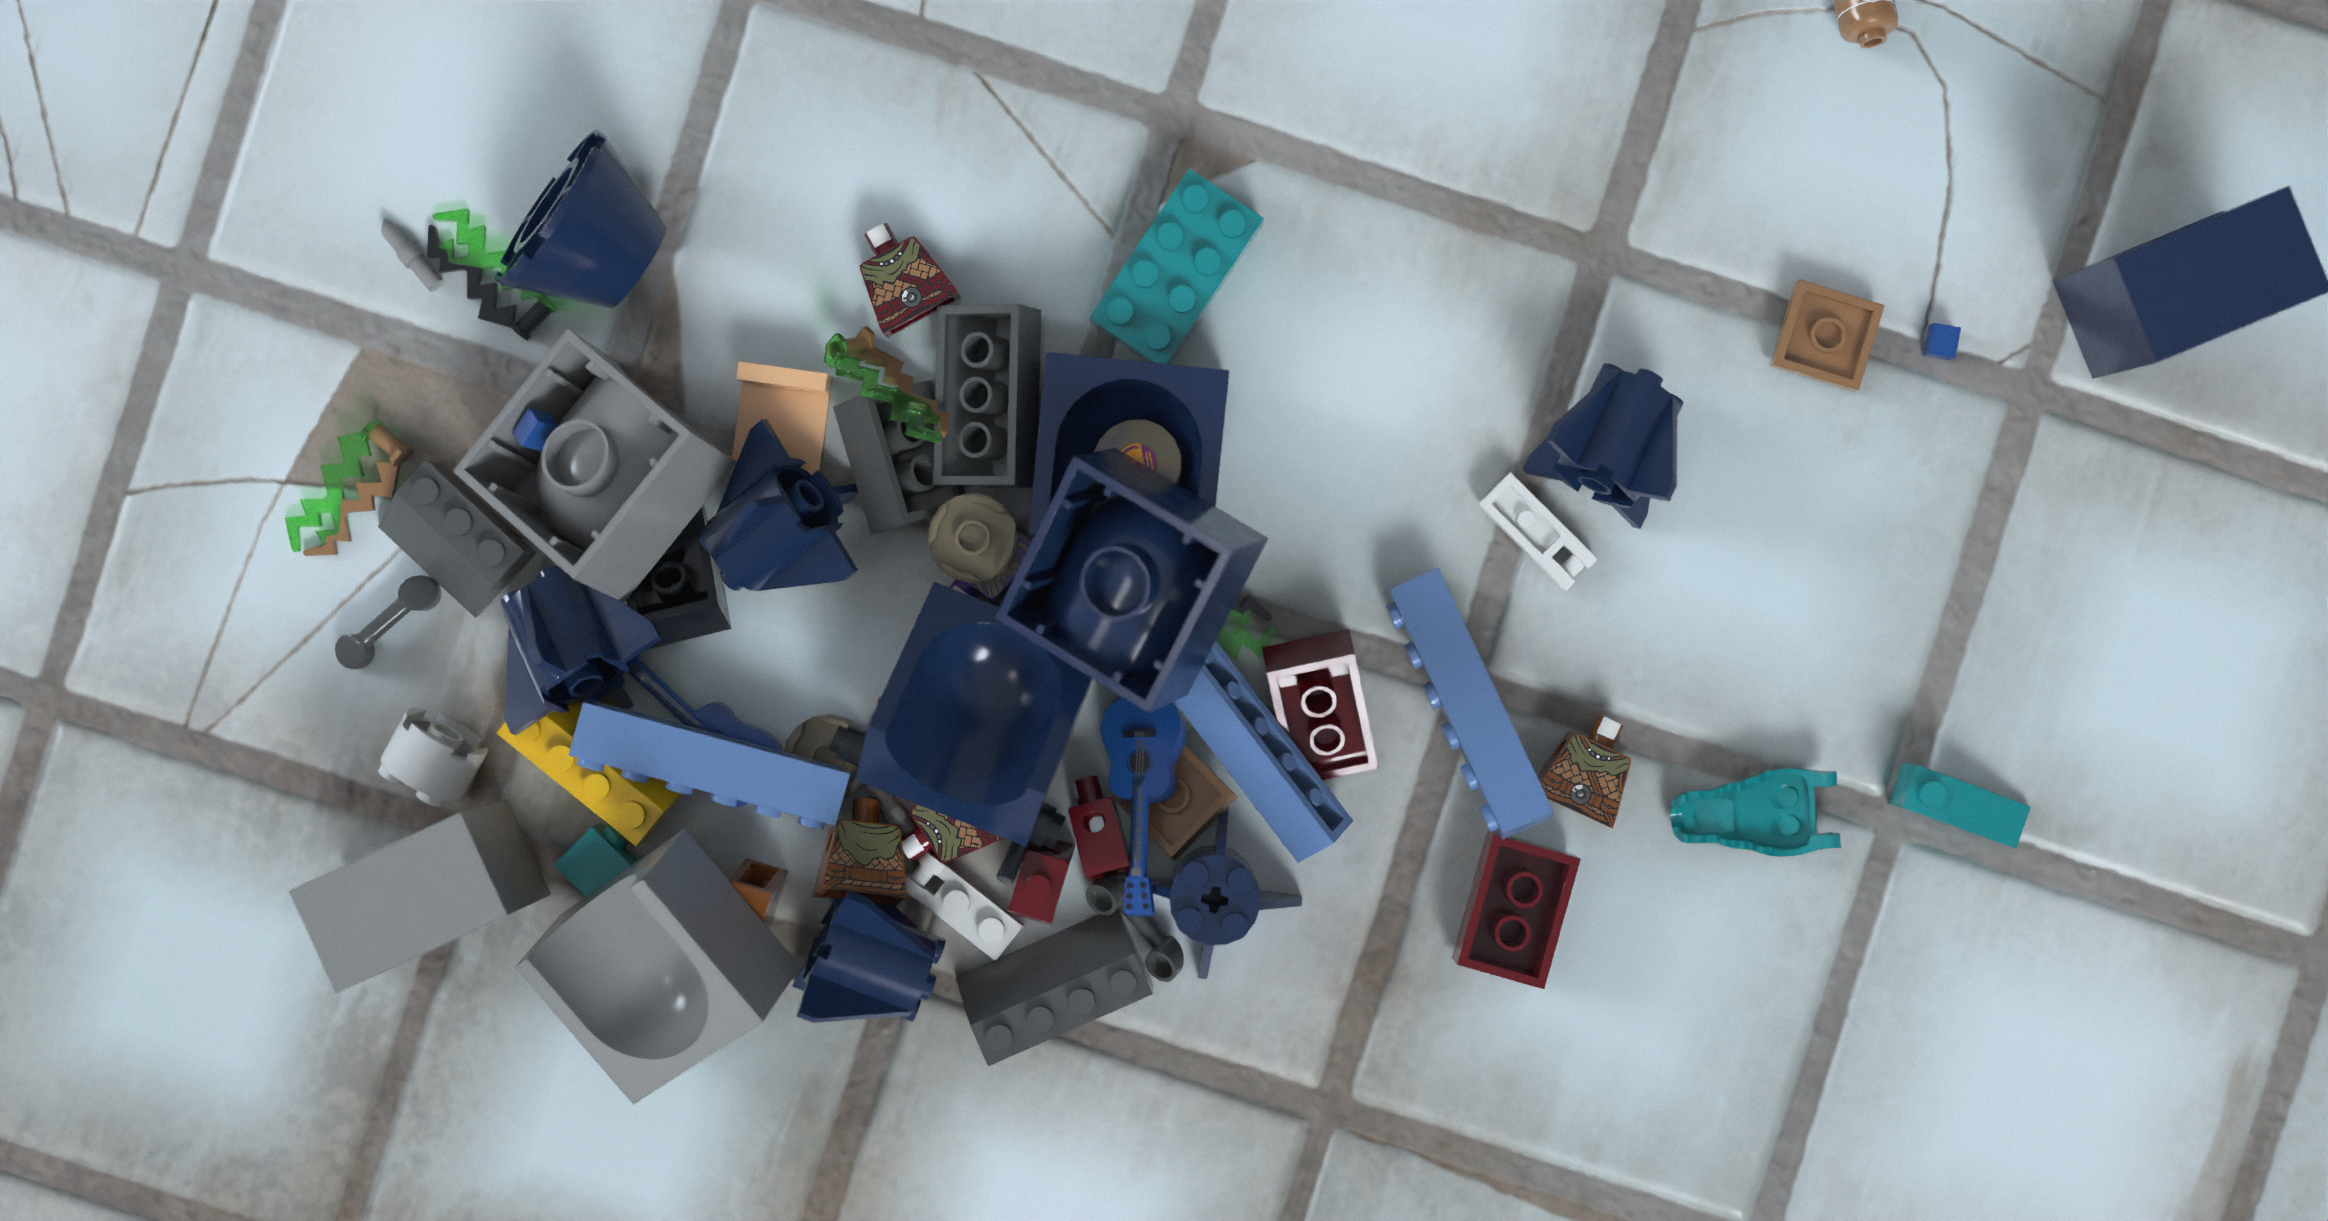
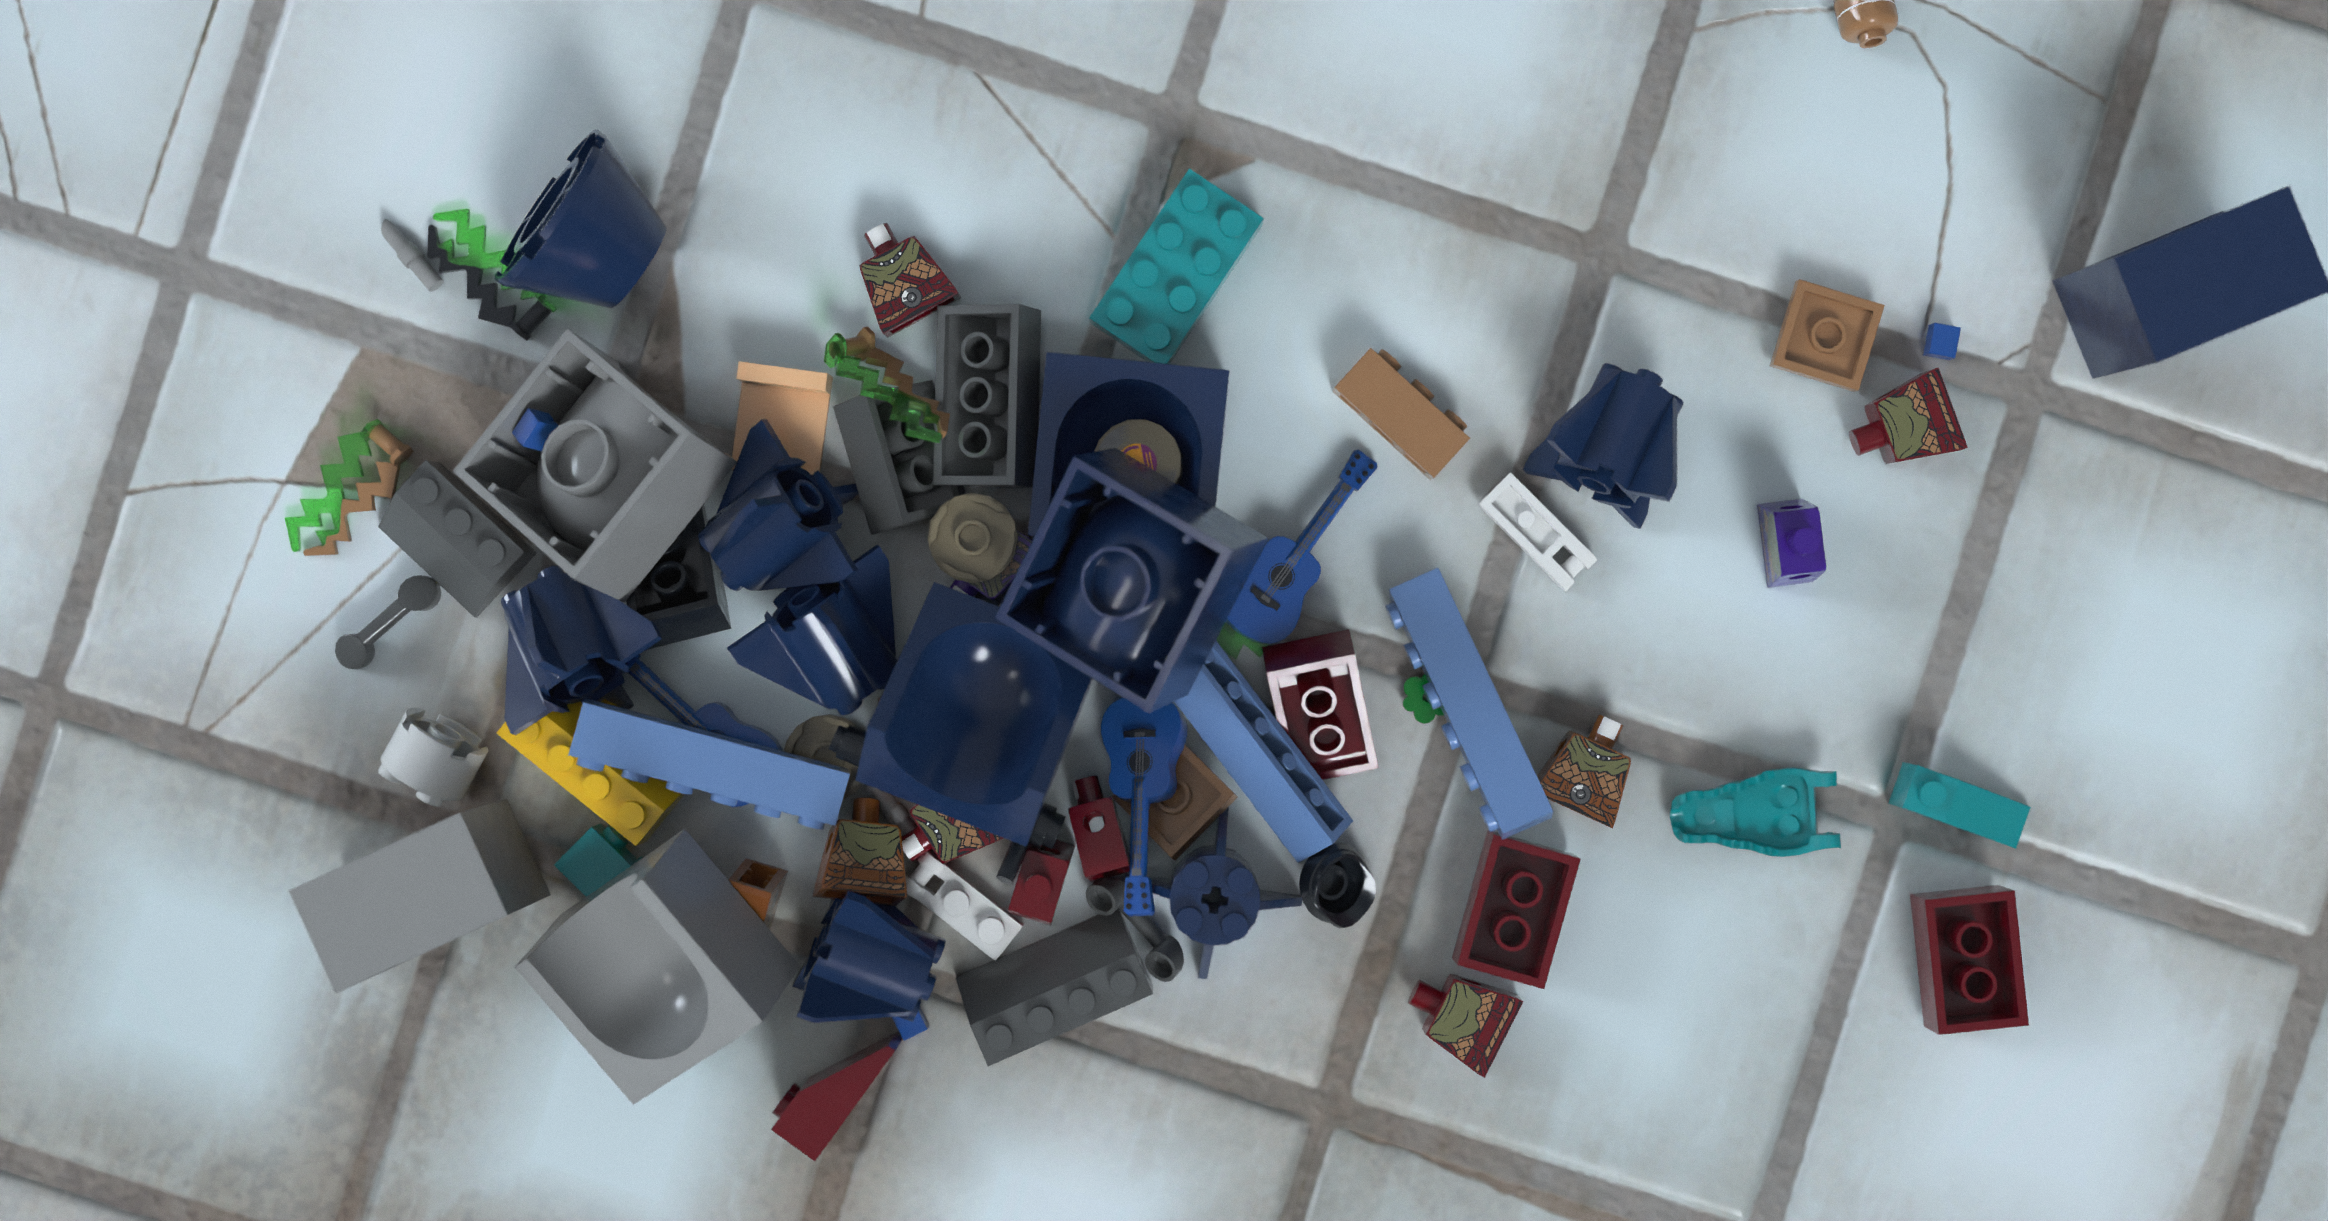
(817, 1109): none -> dark red slope
(828, 638): none -> dark blue brick
(909, 1029): none -> blue piece
(1287, 569): none -> blue piece
(1337, 885): none -> black hat
(1402, 412): none -> medium nougat brick
(1414, 702): none -> green plant
(1467, 1018): none -> torso
(1791, 542): none -> dark purple torso
(1911, 421): none -> torso
(1969, 959): none -> dark red brick

